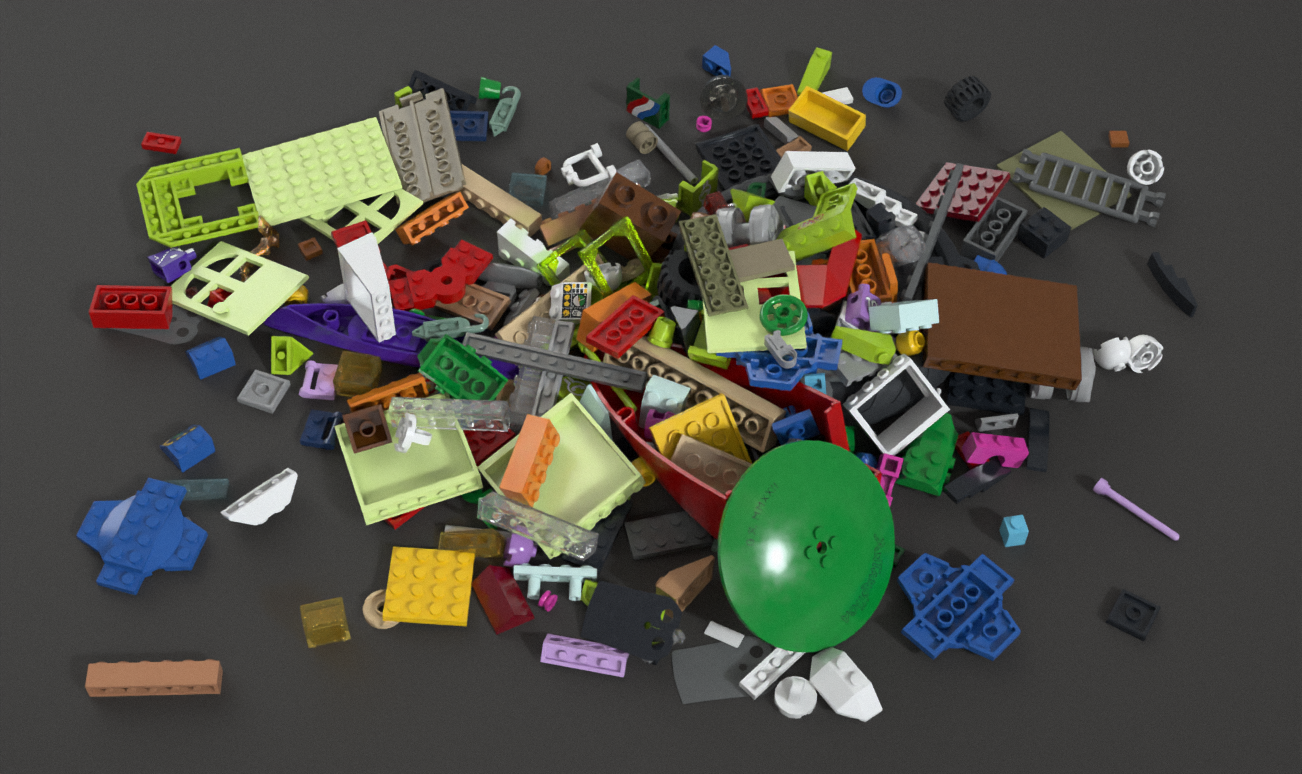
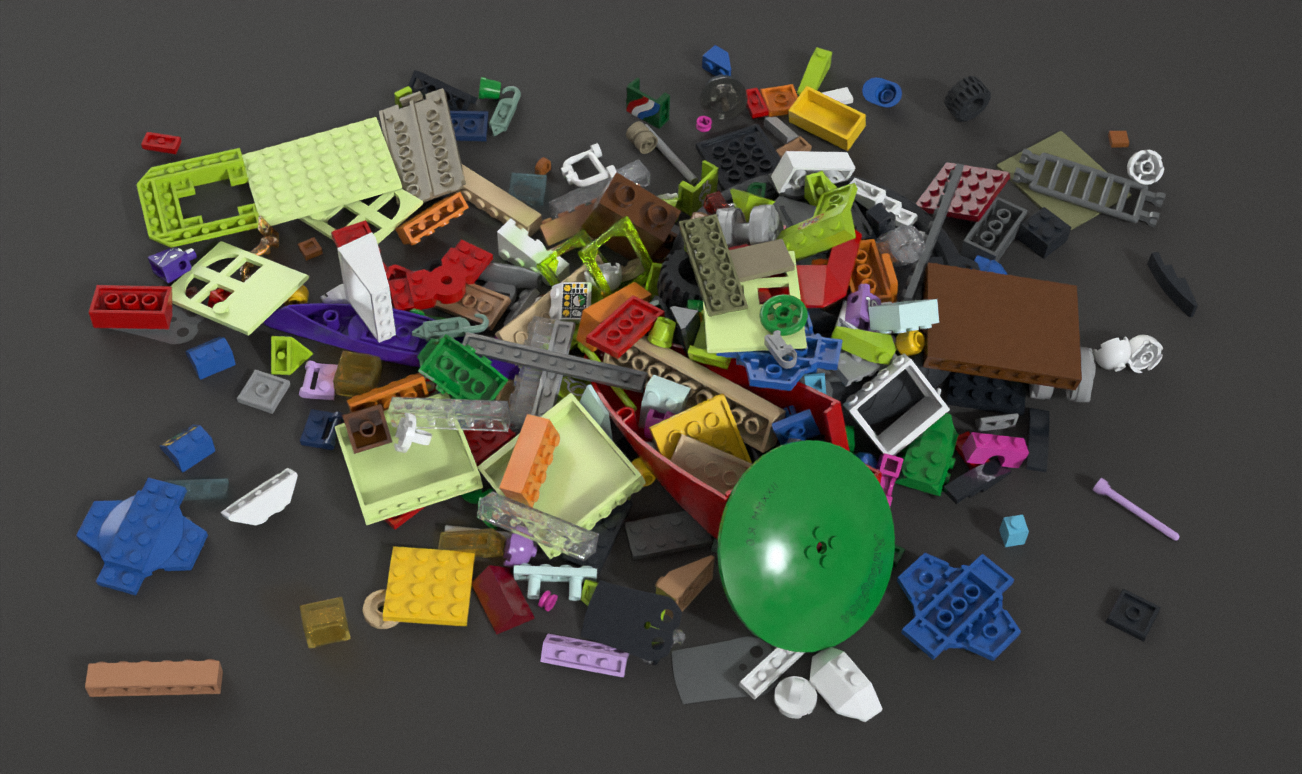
(724, 634): white sticker -> none

